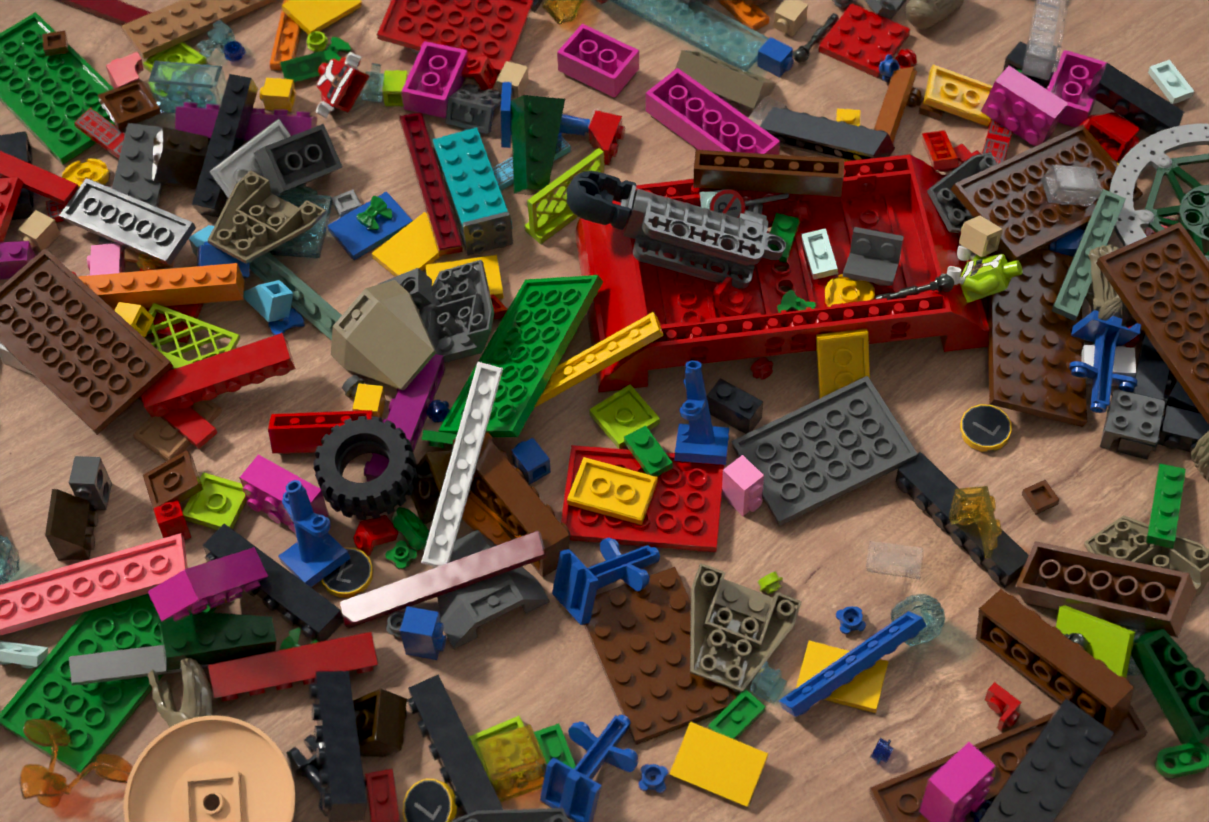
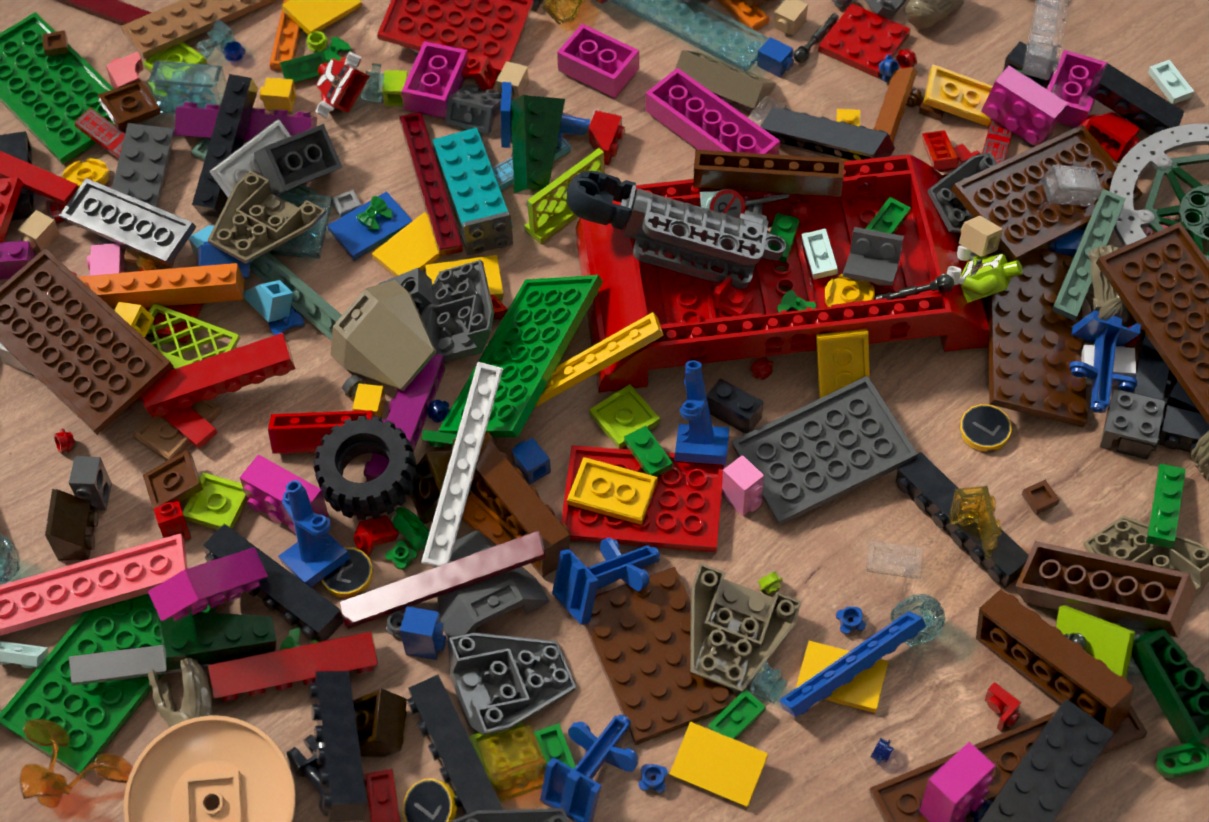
(64, 441): none -> red plate
(178, 157): dark brown slope -> none
(506, 678): none -> dark grey wedge
(890, 217): none -> green plate

